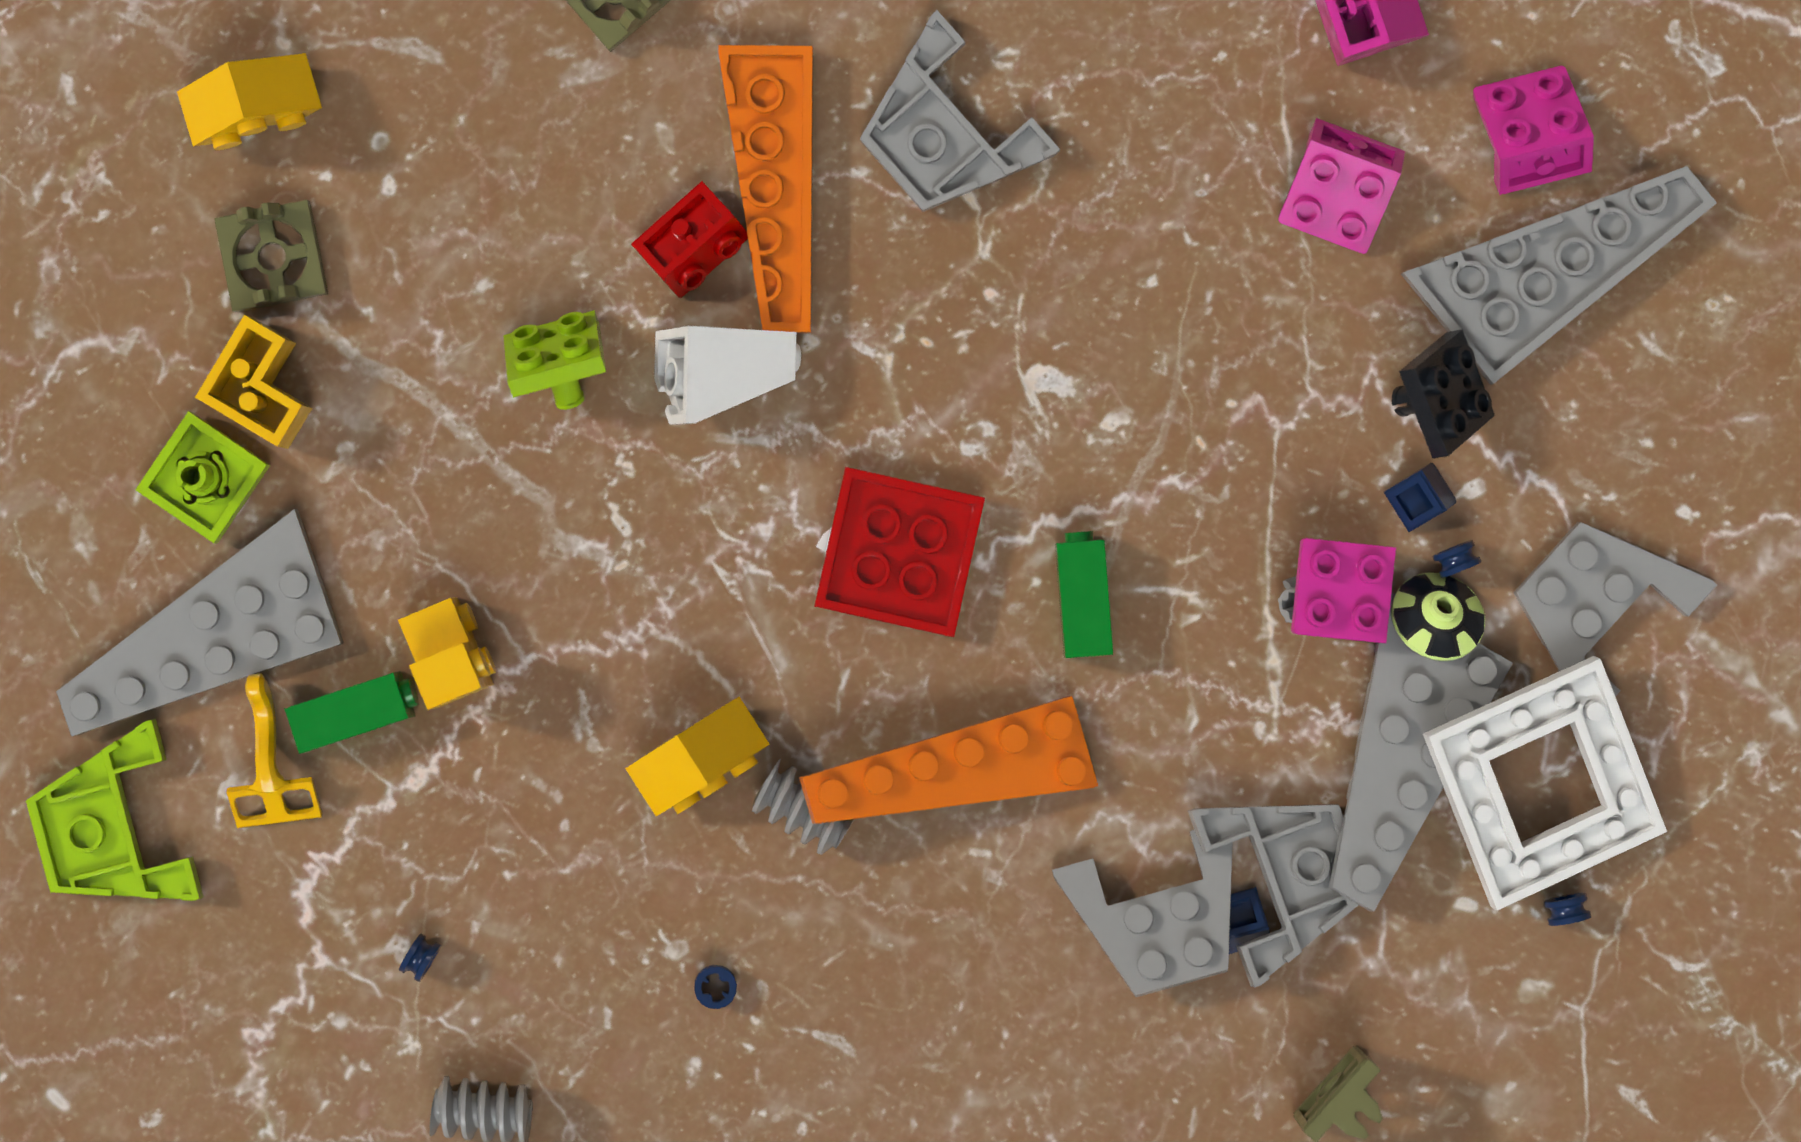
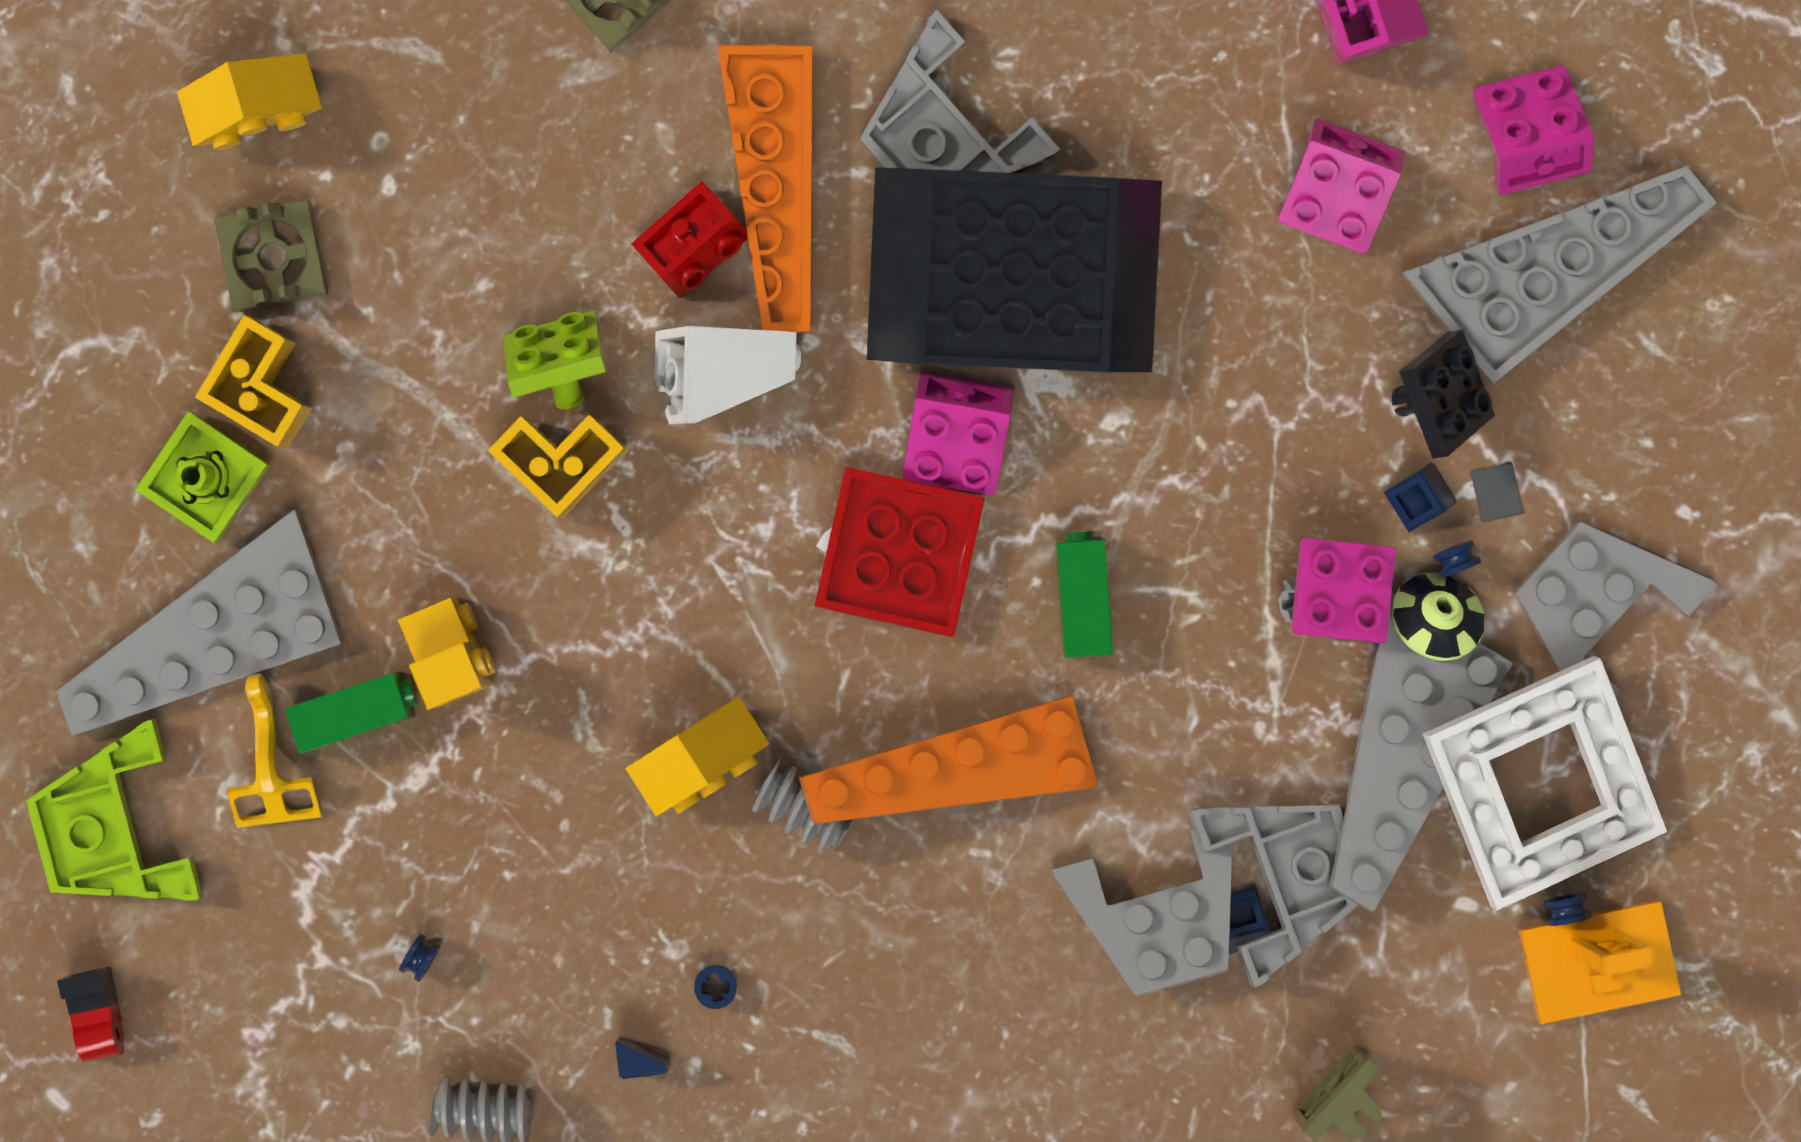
(93, 1013): none -> leg
(561, 473): none -> yellow brick
(639, 1061): none -> dark blue slope
(958, 433): none -> dark pink bracket
(1013, 270): none -> black slope
(1497, 492): none -> dark grey sticker
(1600, 962): none -> light orange piece

